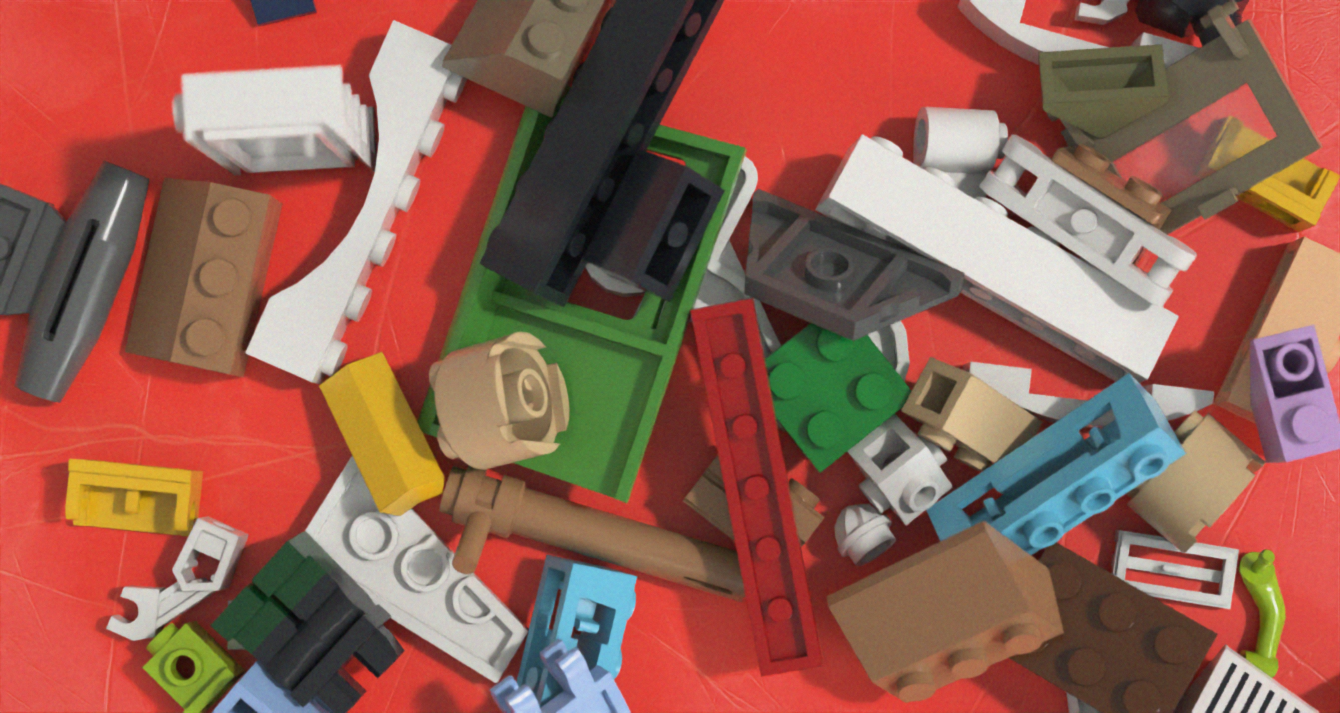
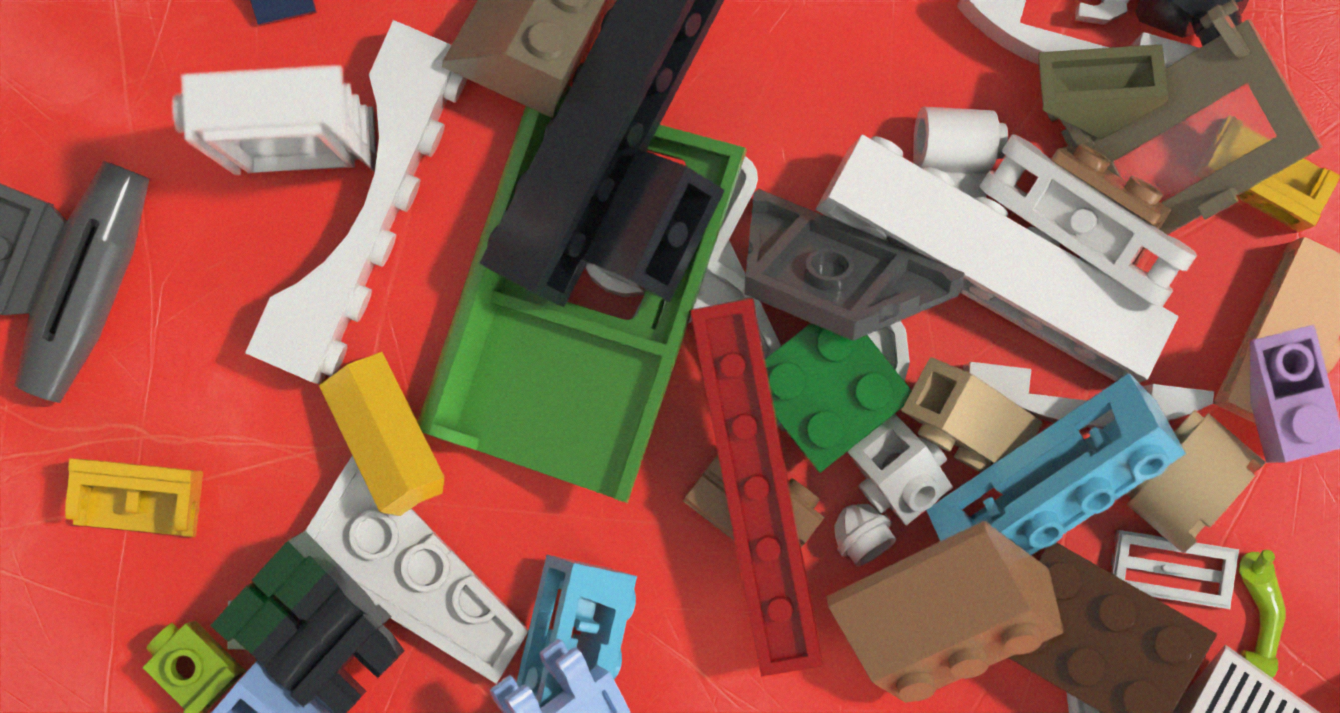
(161, 604): white piece -> none
(204, 275): medium nougat slope -> none
(499, 402): tan brick -> none
(510, 508): medium nougat cylinder -> none

